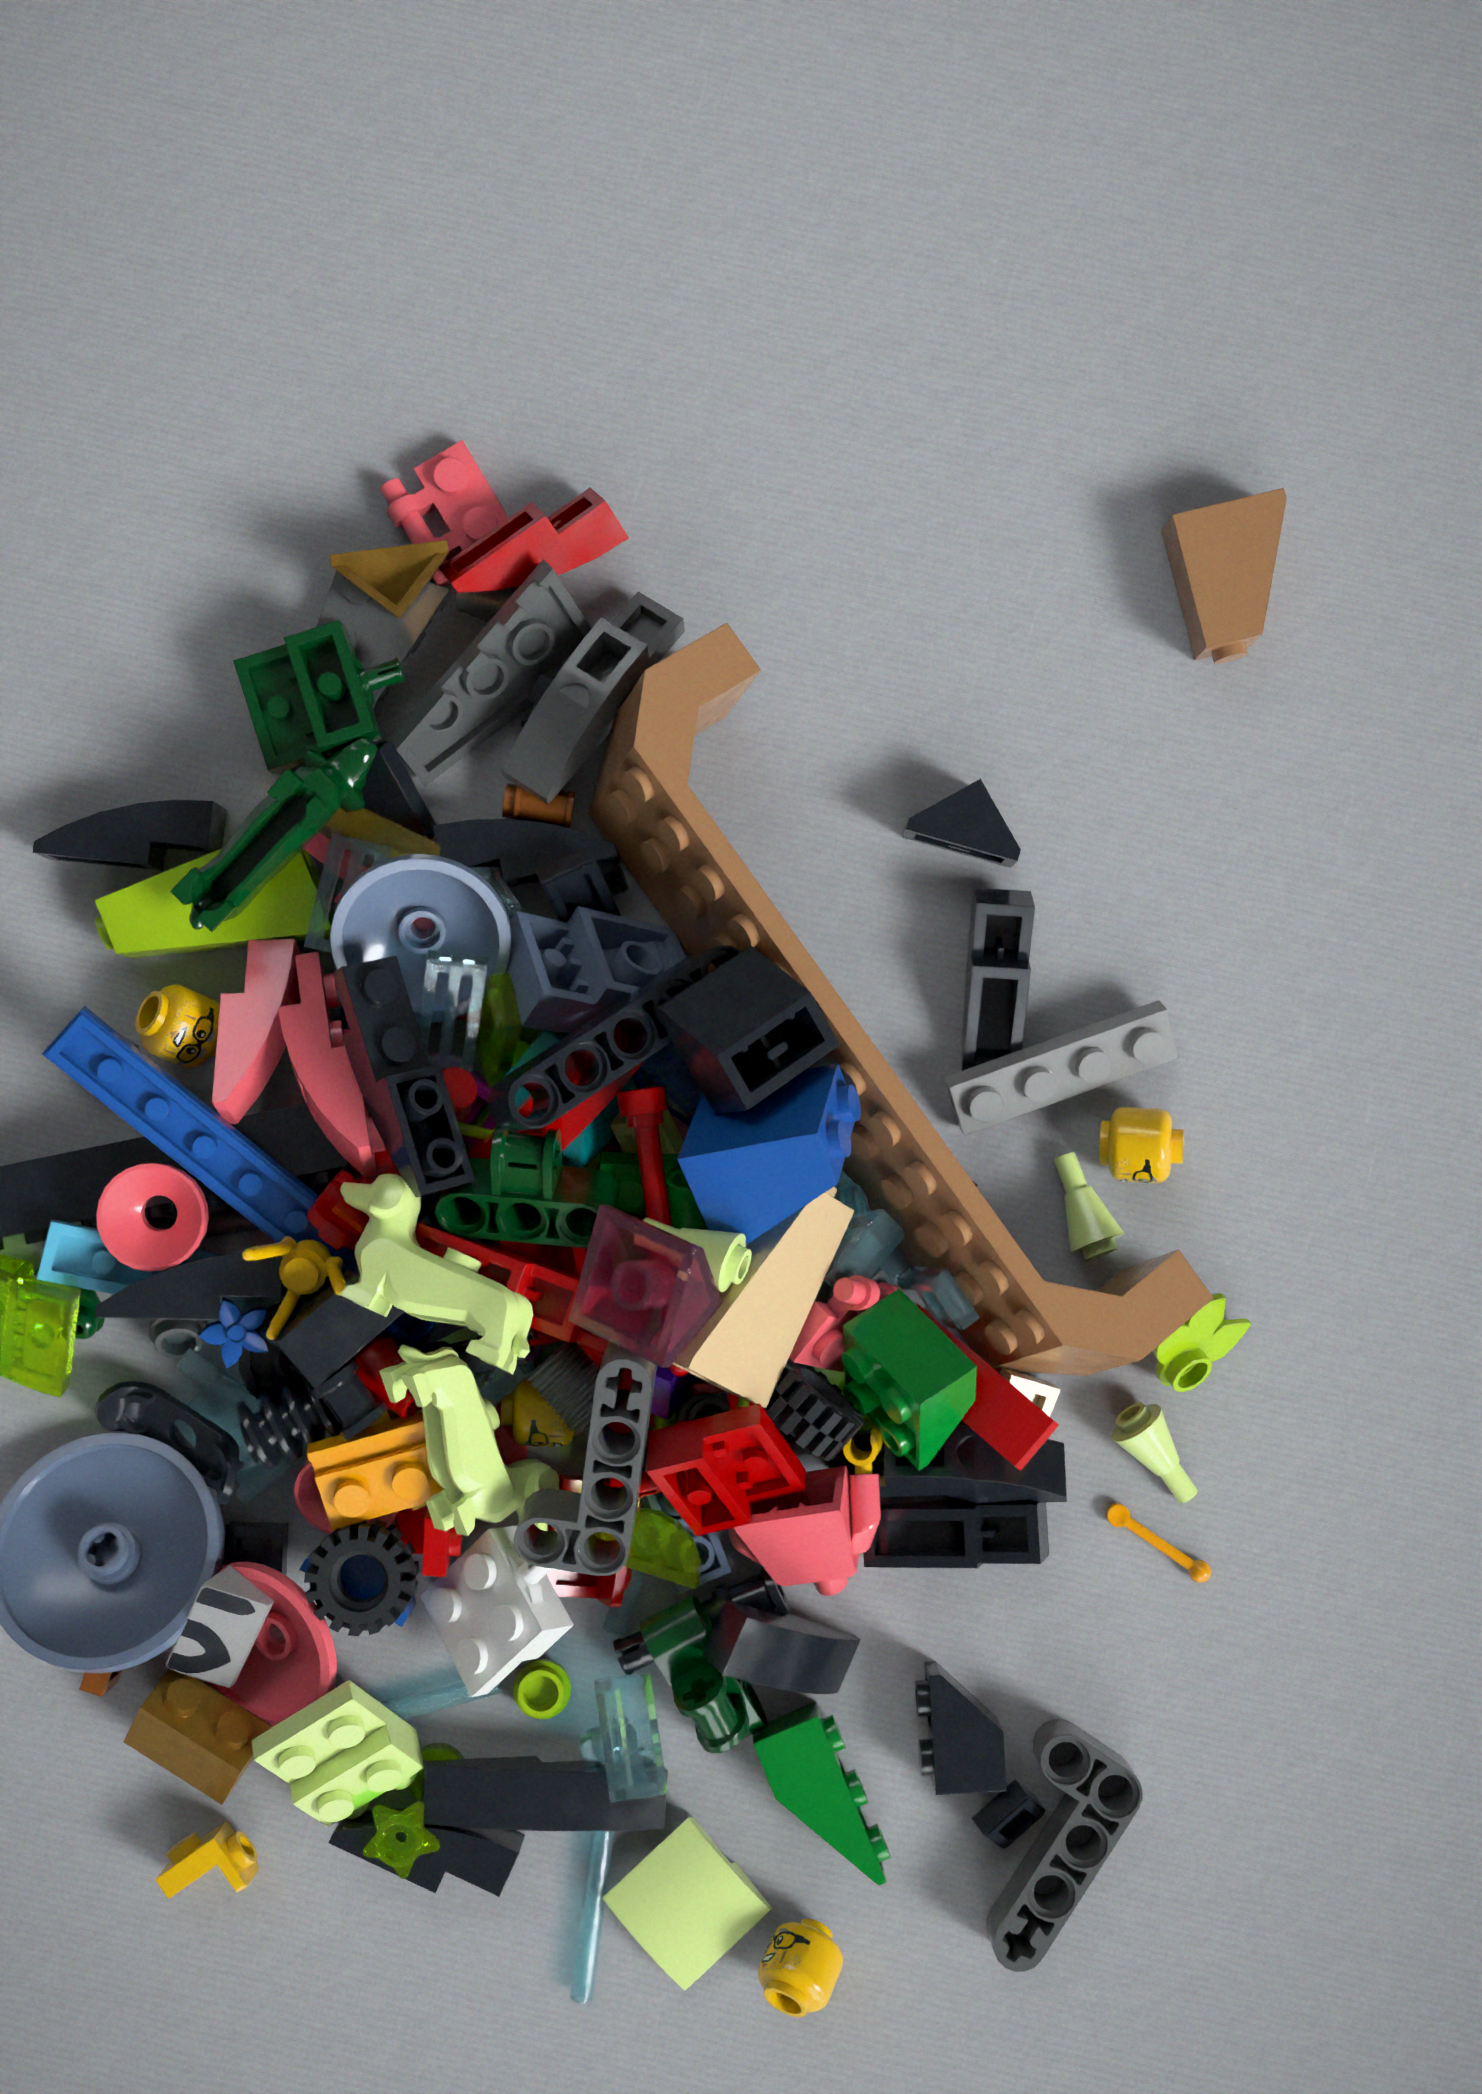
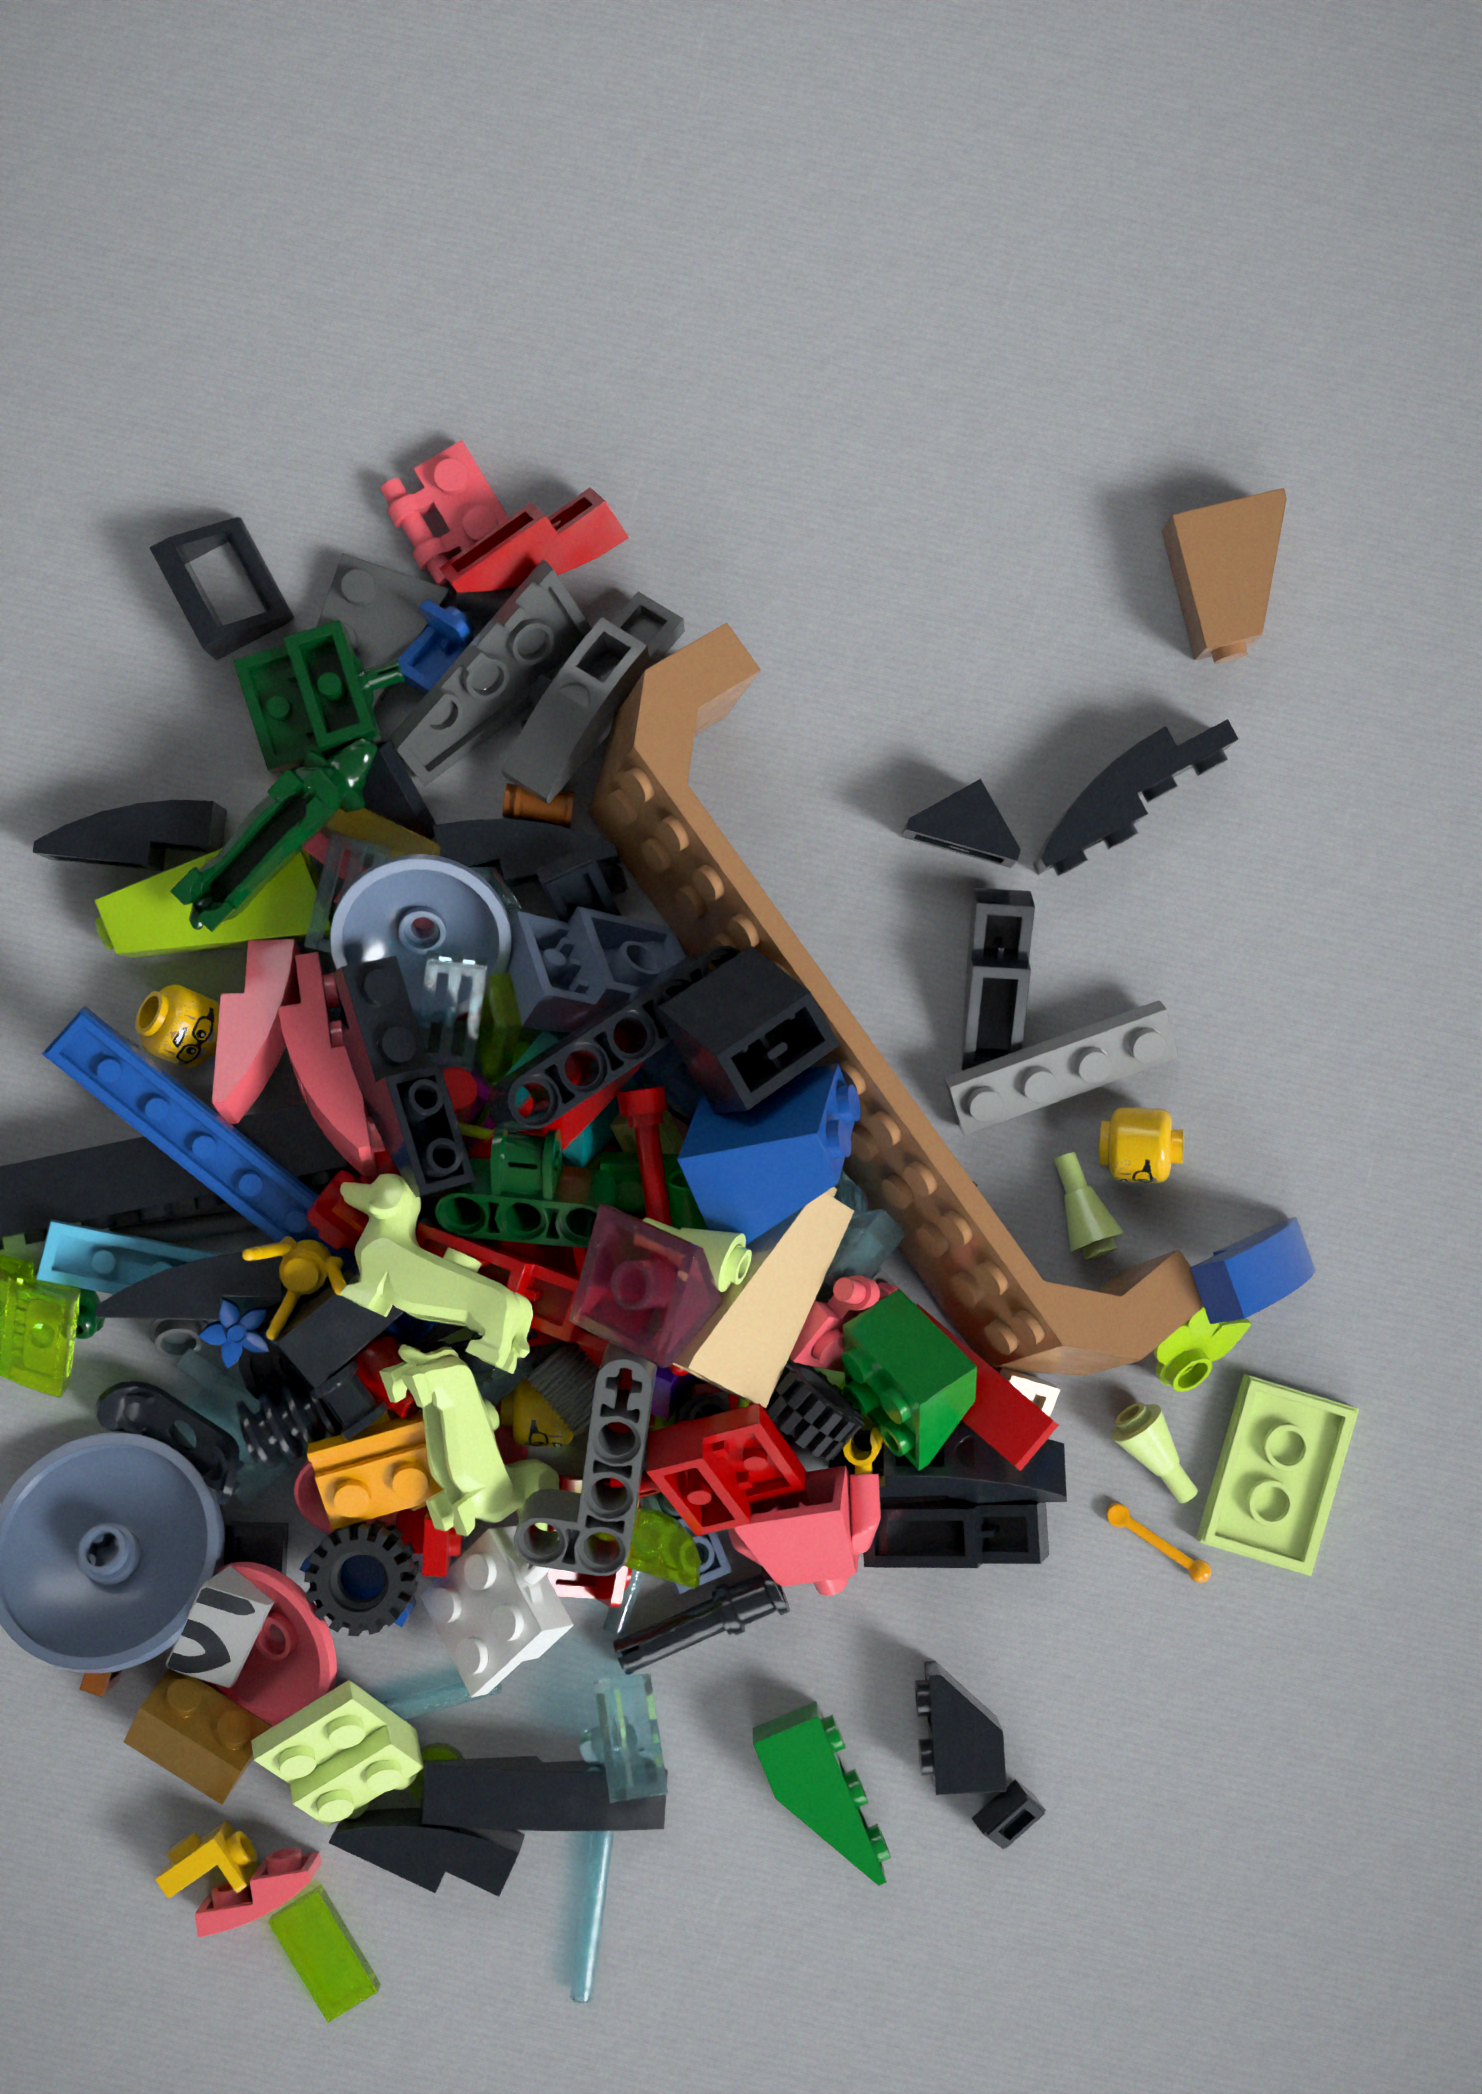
(125, 1226): coral piece -> none
(174, 561): none -> black tile
(270, 1887): none -> coral slope
(324, 1953): none -> clear neon green tile
(394, 573): pearl gold slope -> none
(395, 1853): clear neon green plate -> none
(436, 647): none -> blue bracket
(542, 1689): lime plate -> none
(687, 1903): yellowish green slope -> none
(718, 1704): dark green piece -> none
(779, 1649): black slope -> none
(800, 1967): yellow head -> none
(940, 1295): clear light blue tile -> none
(1053, 1855): dark grey beam -> none
(1112, 800): none -> black slope
(1253, 1272): none -> blue slope
(1277, 1474): none -> yellowish green tile

